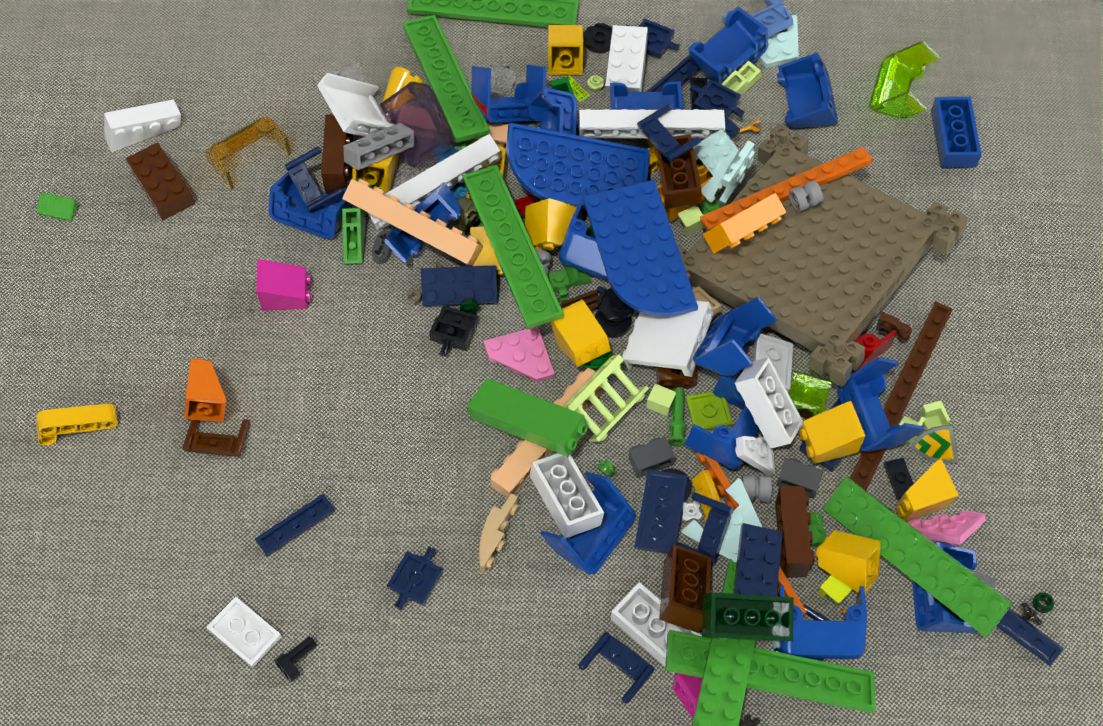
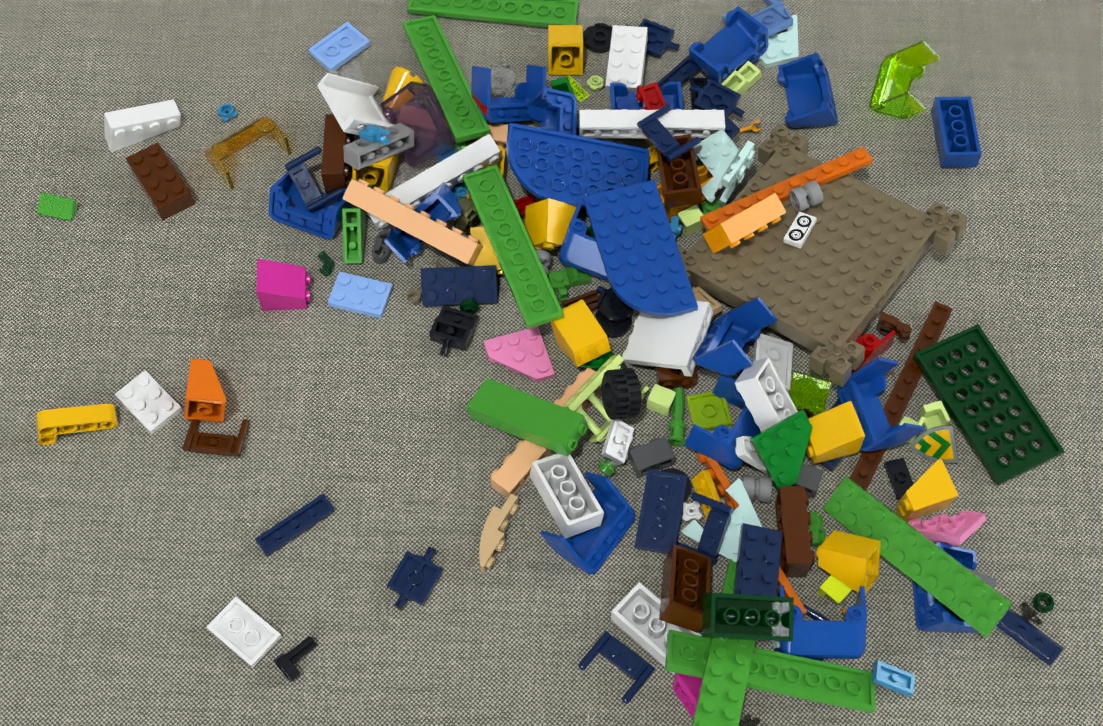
(148, 402): none -> white plate
(226, 112): none -> dark azure plate
(328, 264): none -> clear green arm
(339, 47): none -> light blue plate
(360, 295): none -> light blue plate
(373, 133): none -> dark azure plate
(617, 442): none -> white bracket
(621, 393): none -> black tyre
(650, 97): none -> red bracket
(675, 226): none -> dark azure plate
(784, 448): none -> green plate
(800, 230): none -> tile
(893, 678): none -> dark azure plate
(1000, 407): none -> dark green piece

